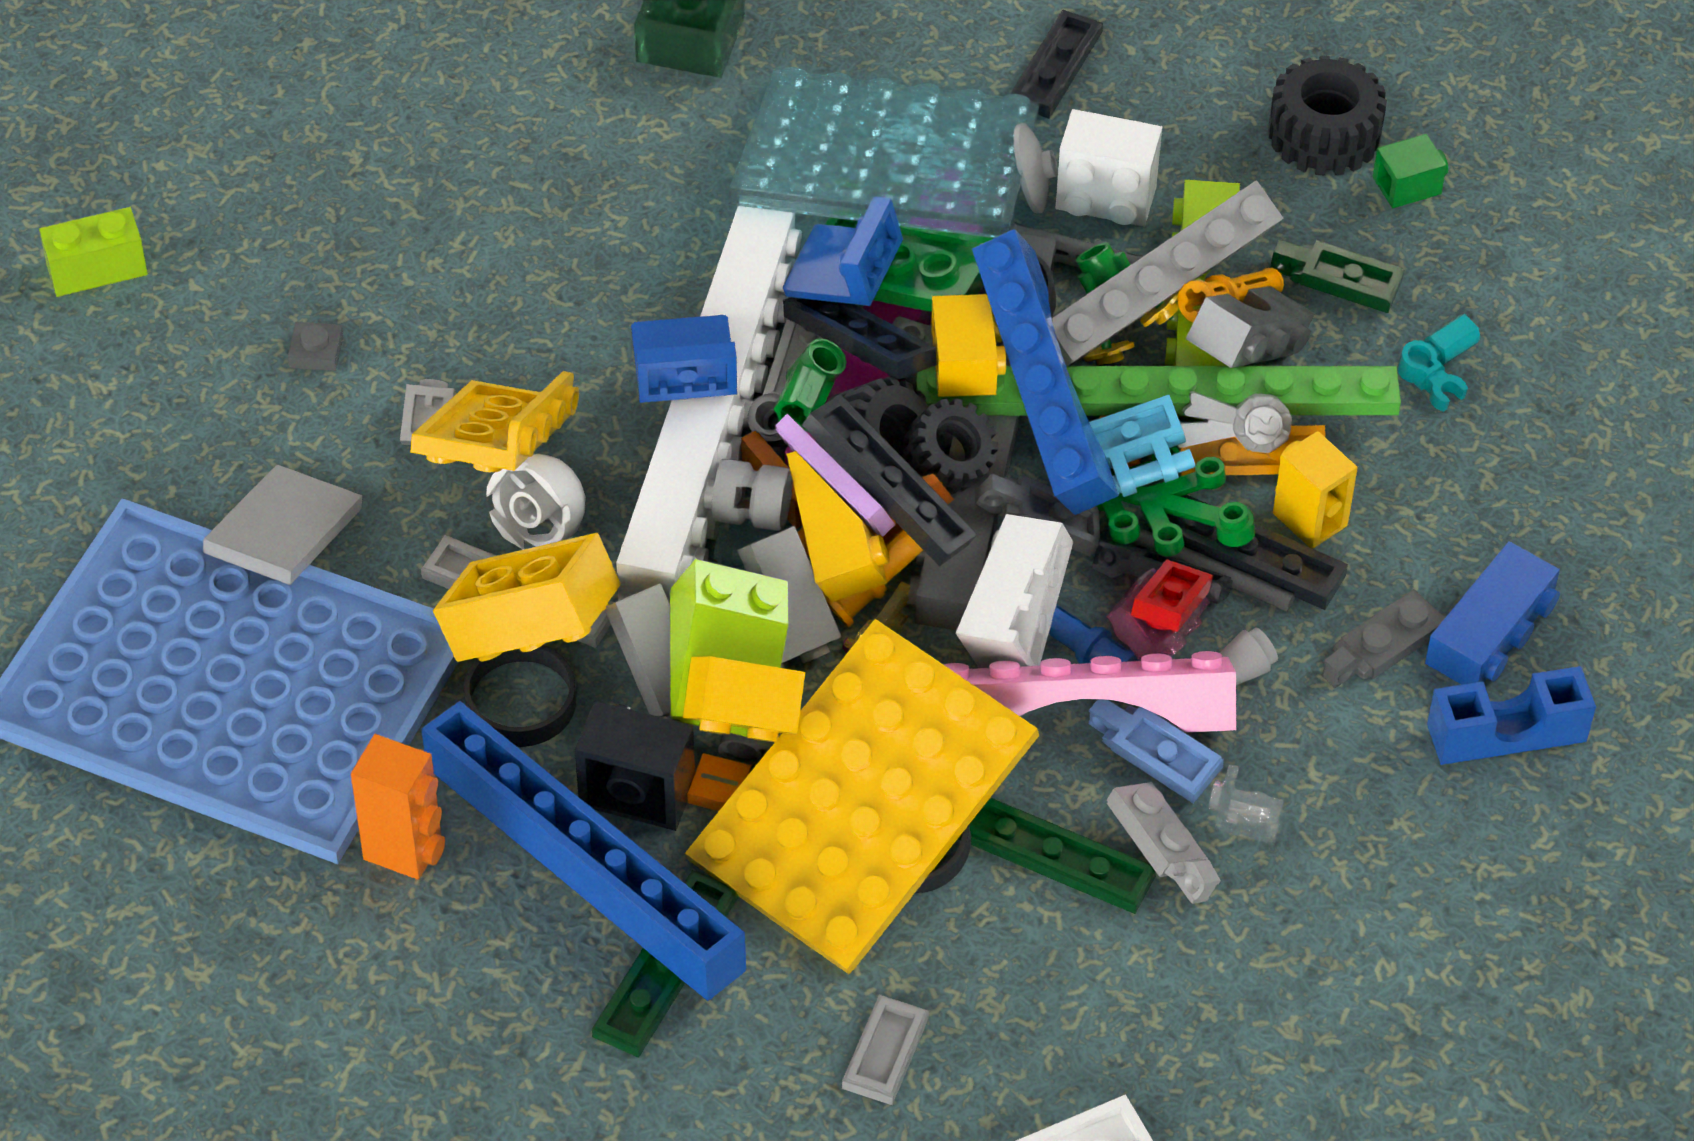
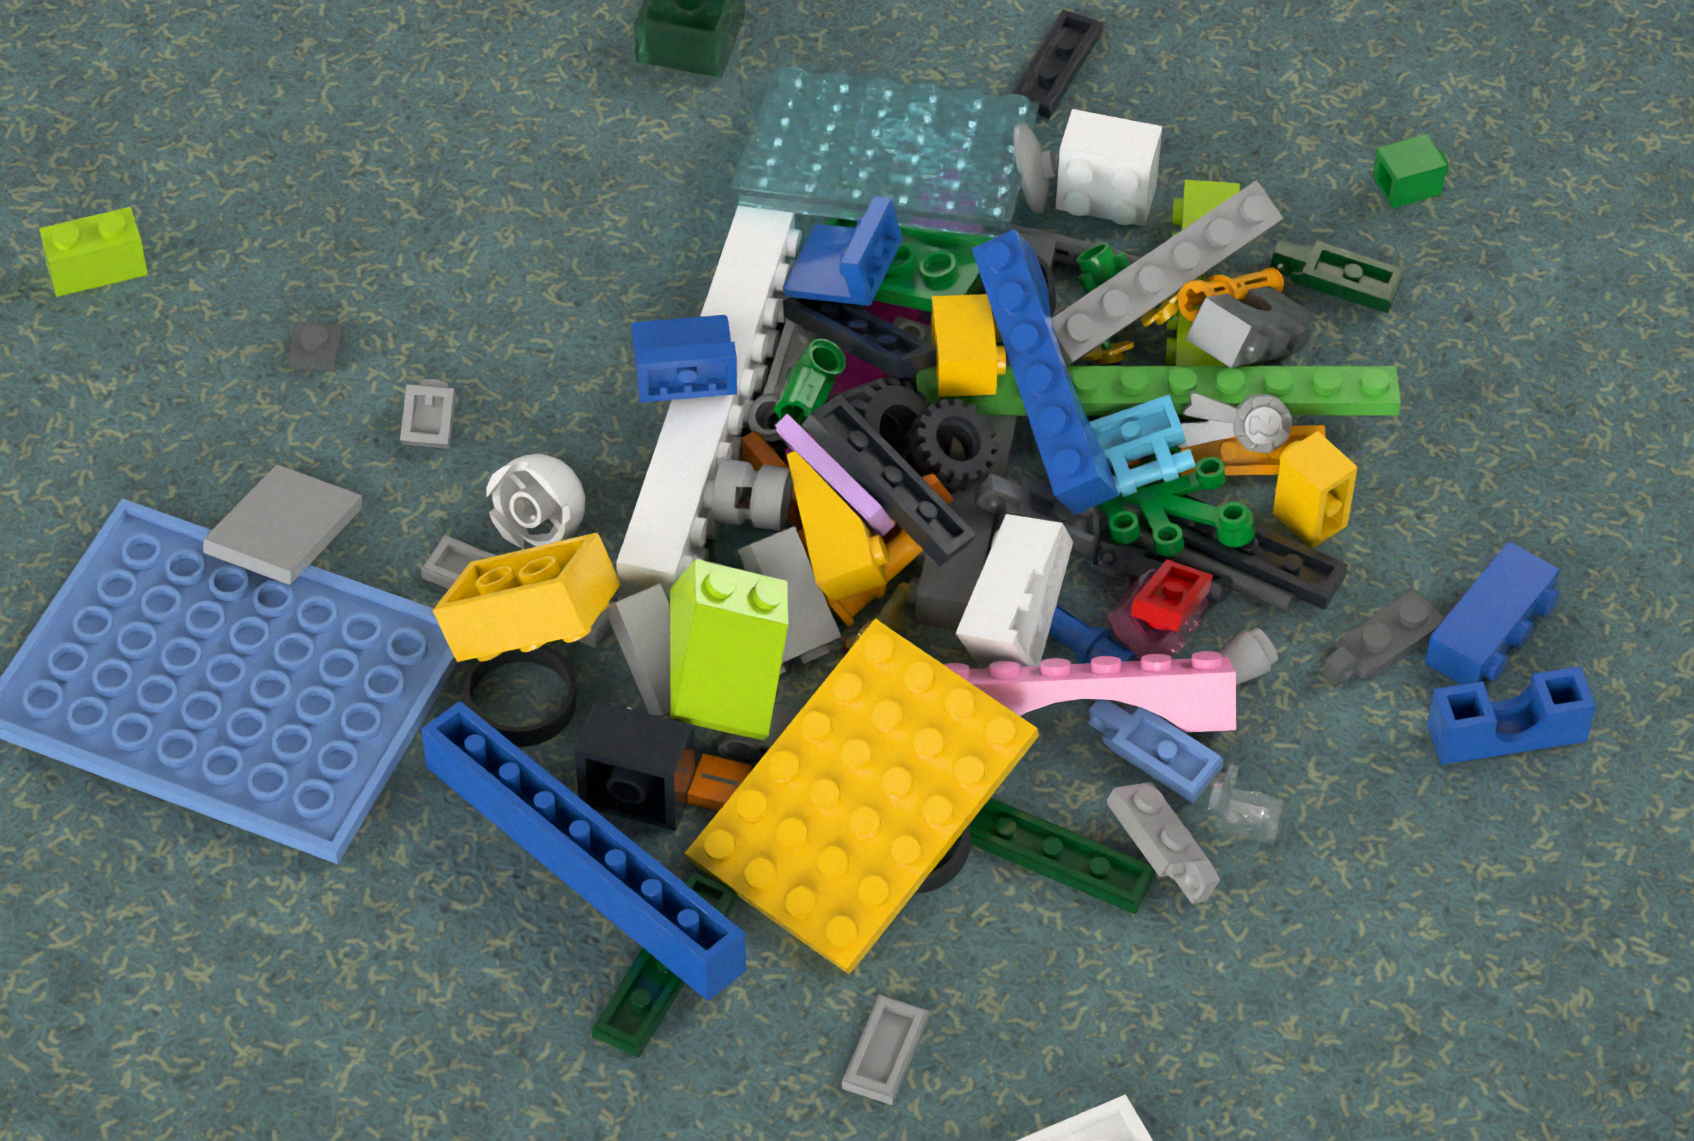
(397, 807): orange brick -> none
(495, 424): yellow bracket -> none
(743, 696): yellow brick -> none
(1330, 141): black tyre -> none
(1425, 360): teal bar -> none

